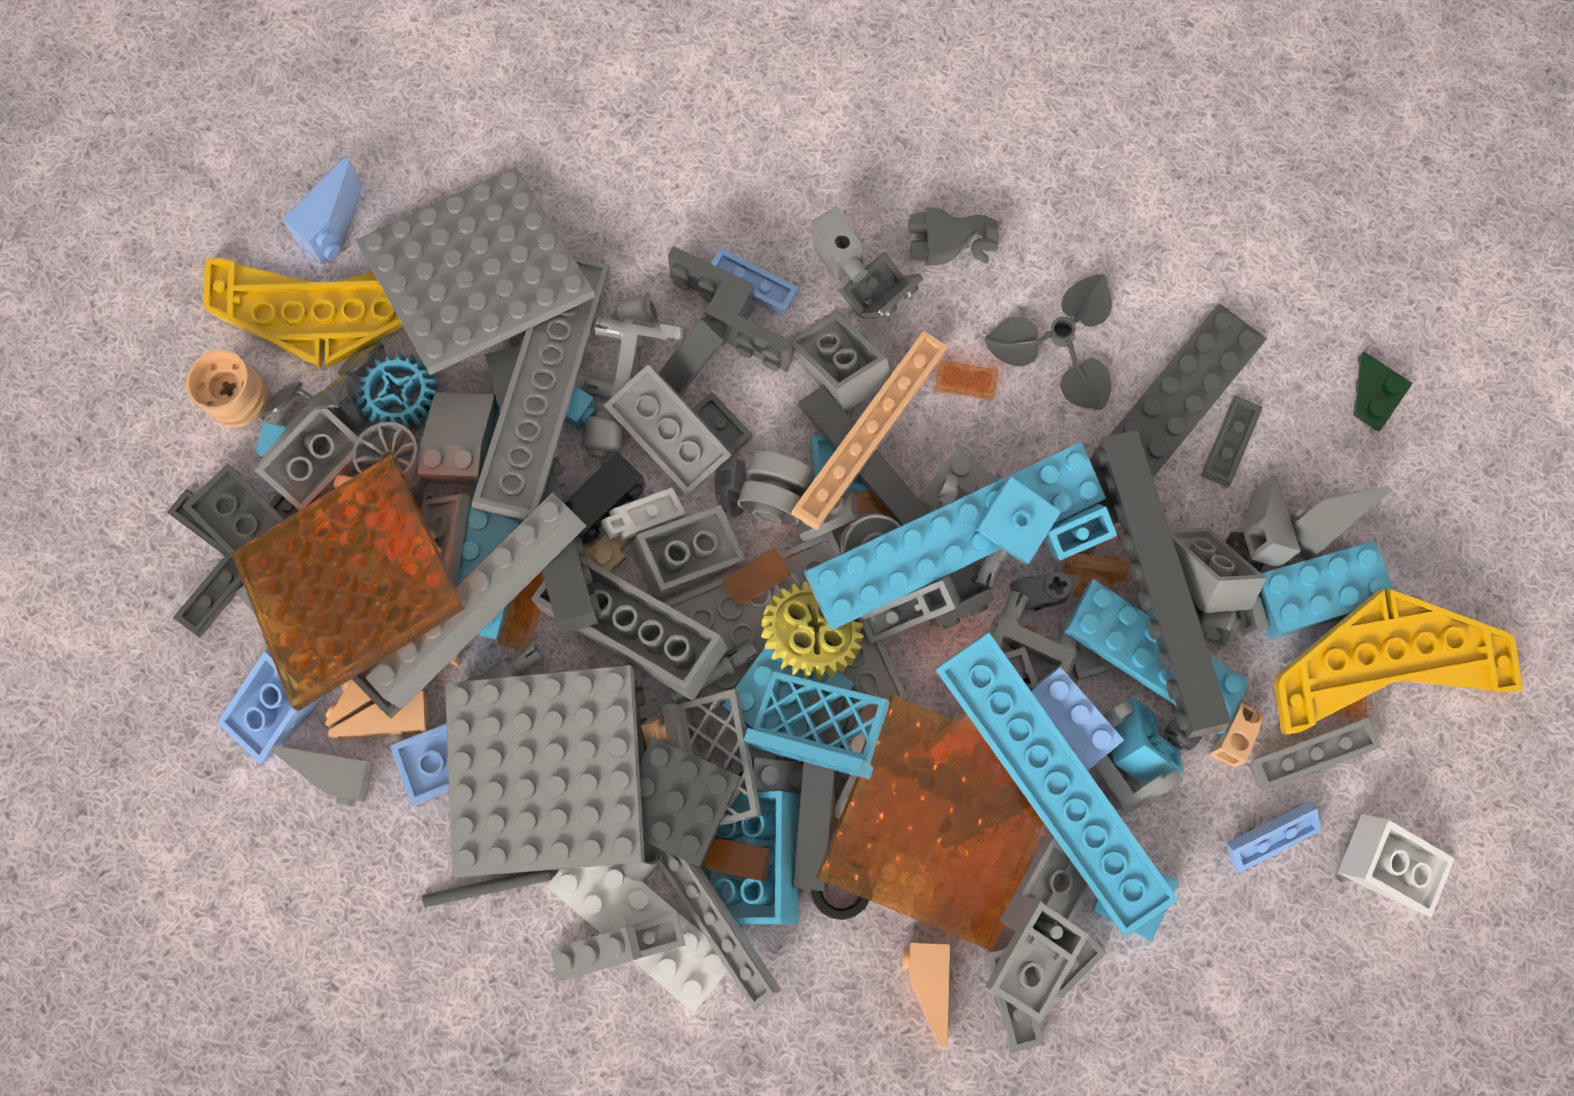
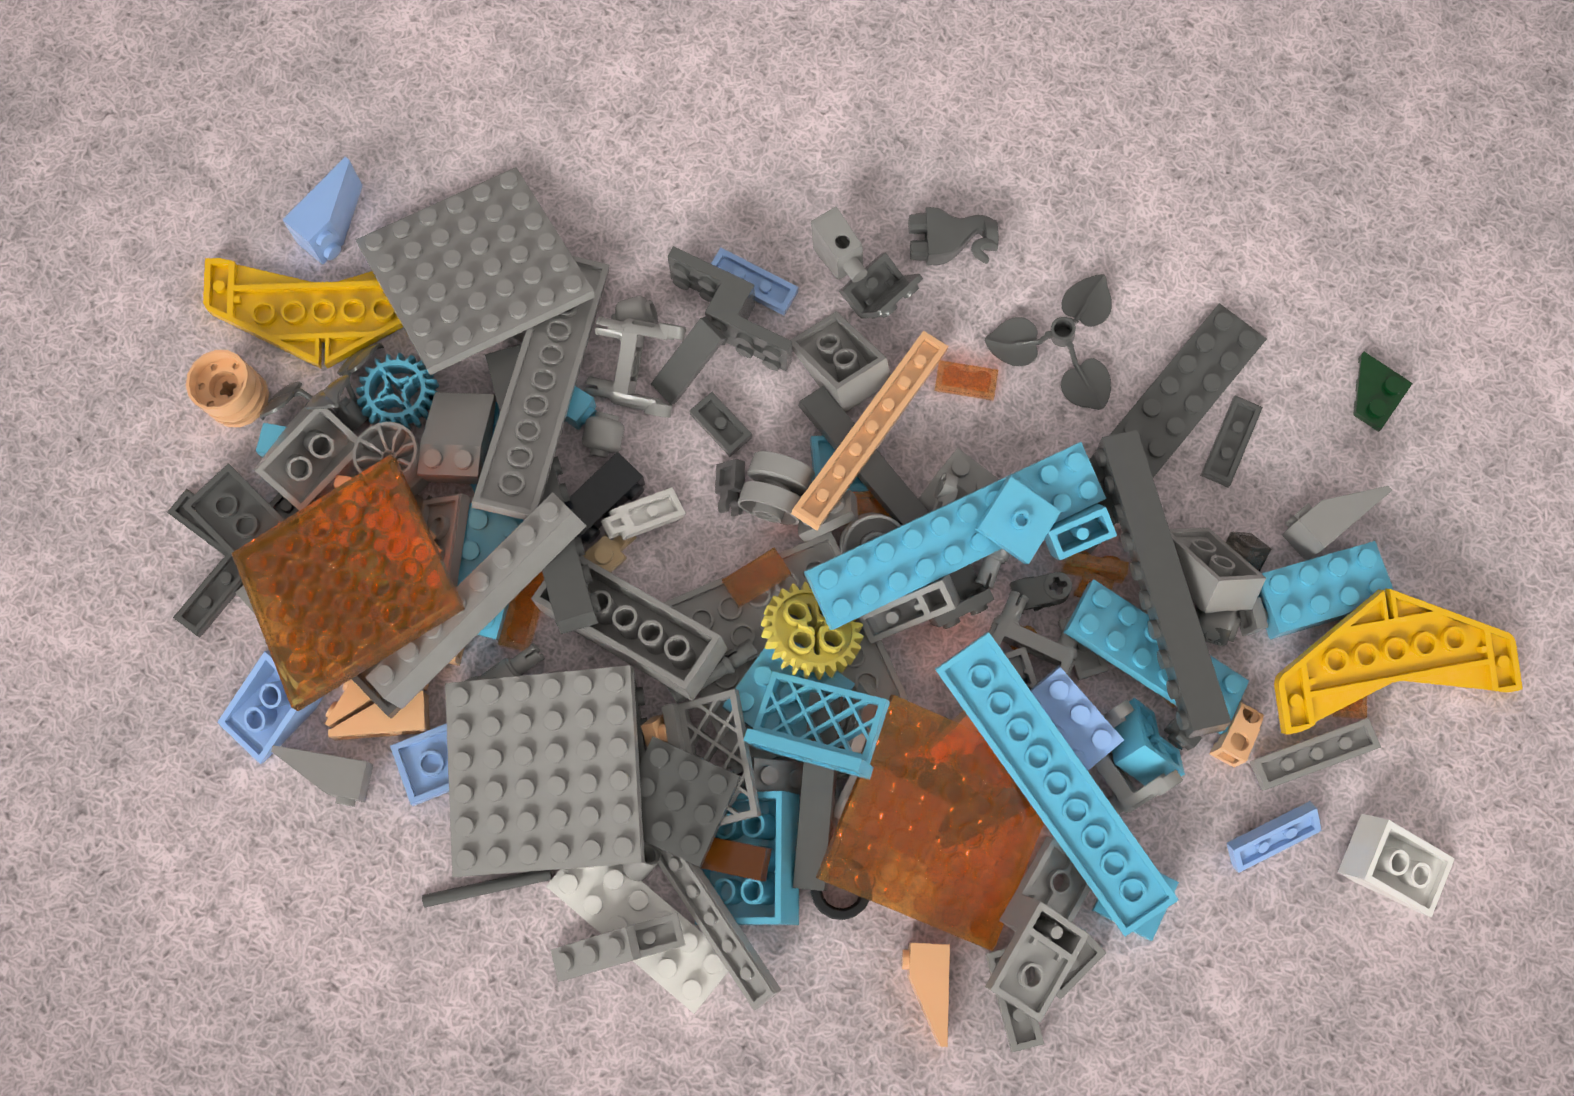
(668, 429): light grey plate -> none
(686, 552): light grey slope -> none
(1269, 526): light grey slope -> none

